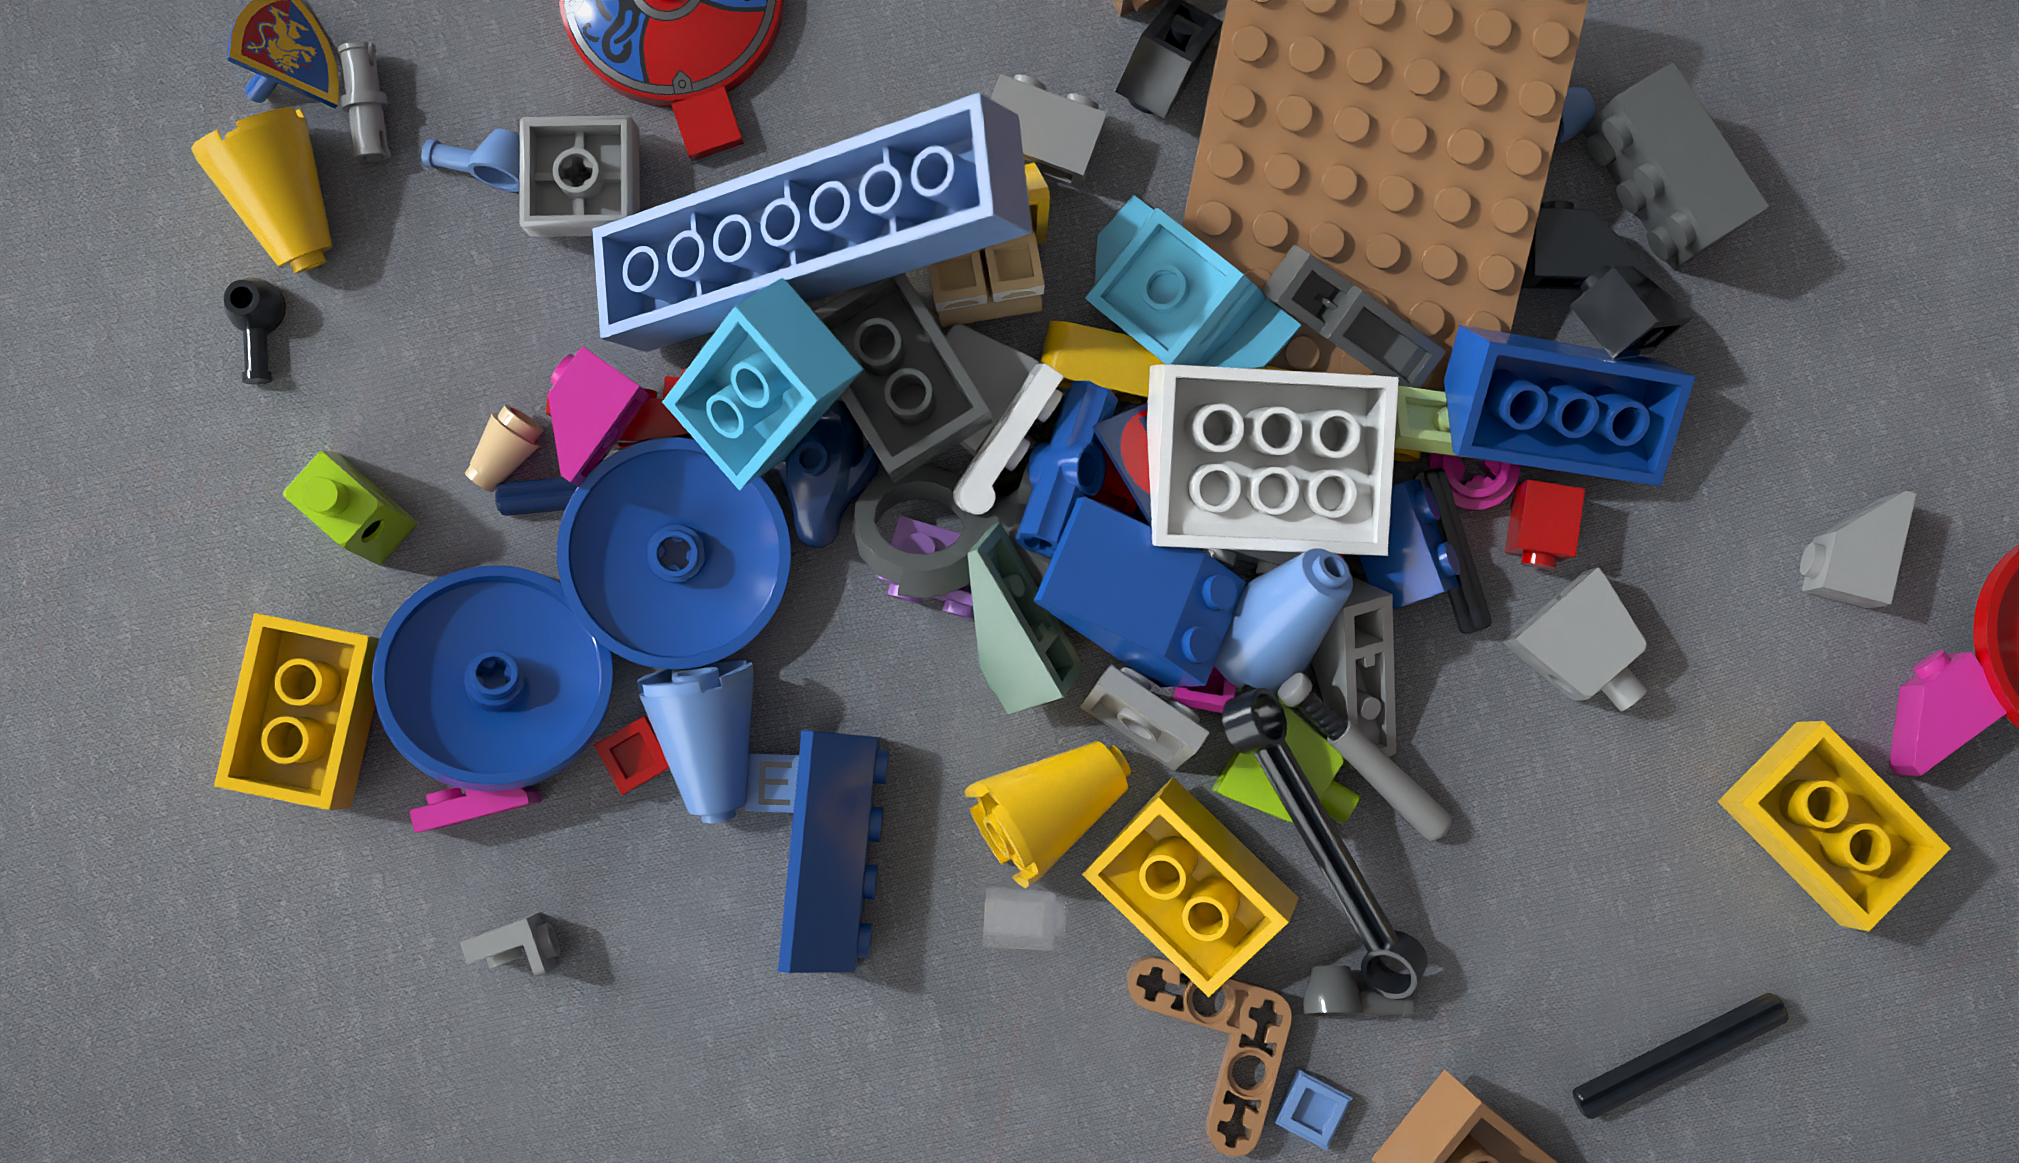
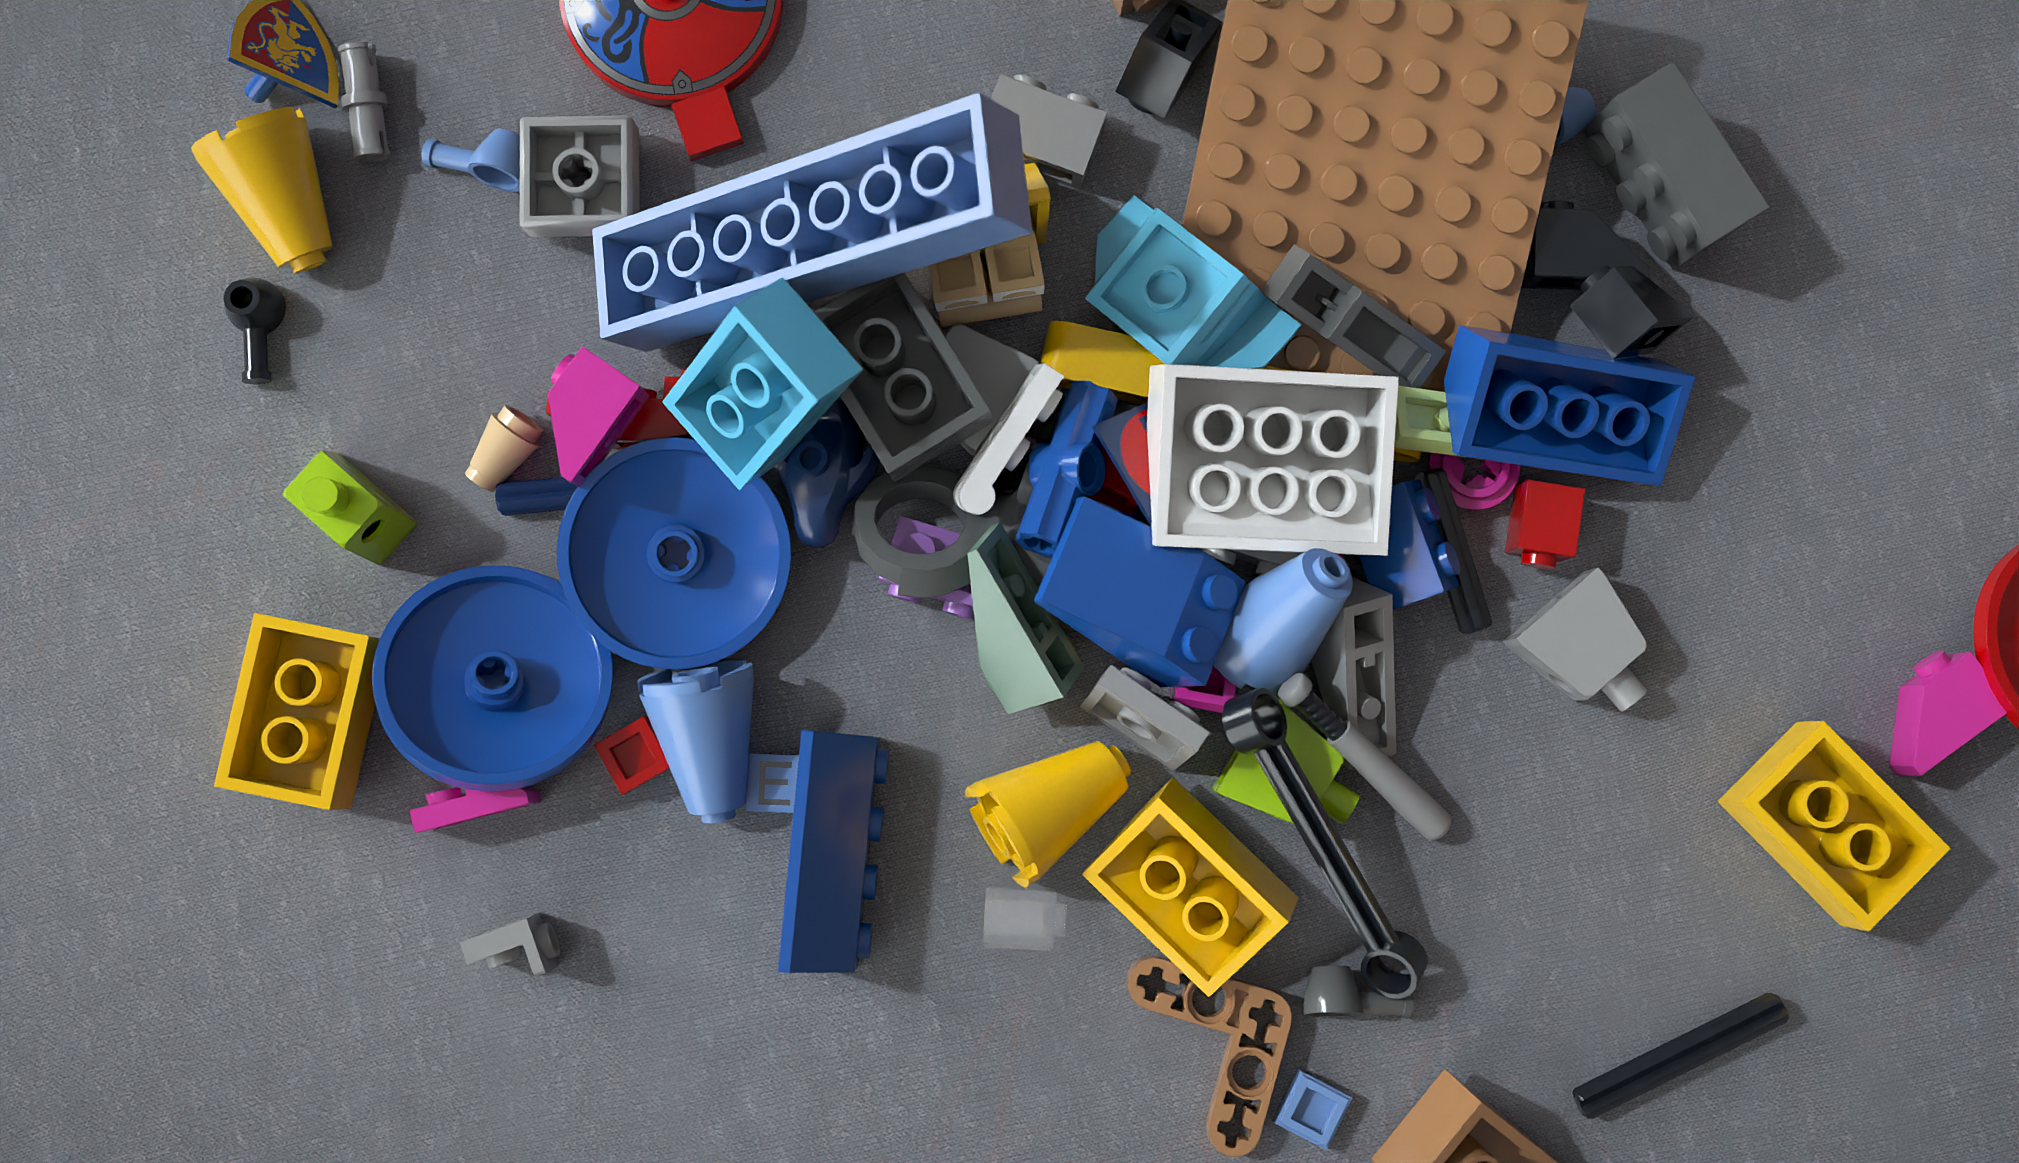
(1861, 554): light grey slope -> none

